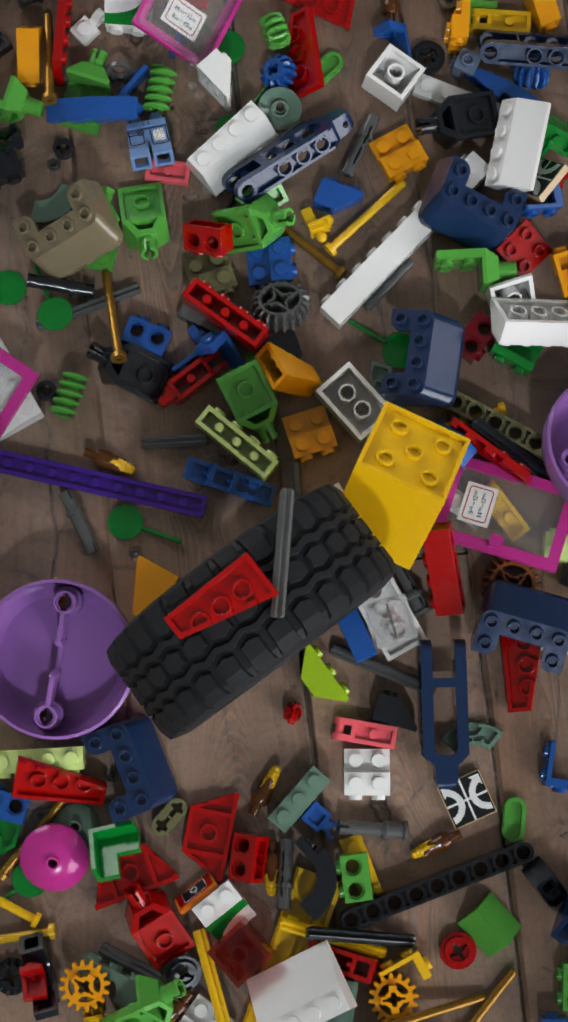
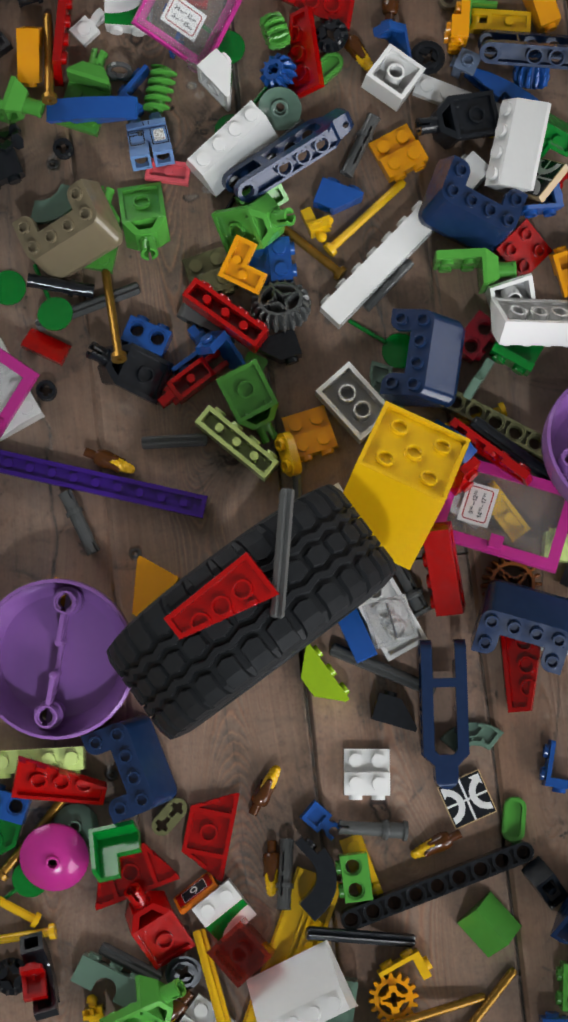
(46, 346): none -> red slope
(68, 395): bright green piece -> none
(92, 990): light orange gear -> none
(127, 522): green piece -> none
(208, 237): red brick -> none
(229, 482): blue slope -> none
(237, 267): none -> light orange plate
(252, 858): red brick -> none
(287, 372): light orange slope -> none
(288, 453): none -> yellow plate
(292, 712): red plate -> none
(298, 799): sand green arch -> none
(299, 928): yellow axle -> none
(340, 35): none -> black gear
(352, 963): red slope -> none
(358, 52): none -> reddish brown piece
(365, 733): coral plate -> none
(455, 961): red gear -> none
(465, 476): none -> red plate
(479, 378): none -> sand green tile

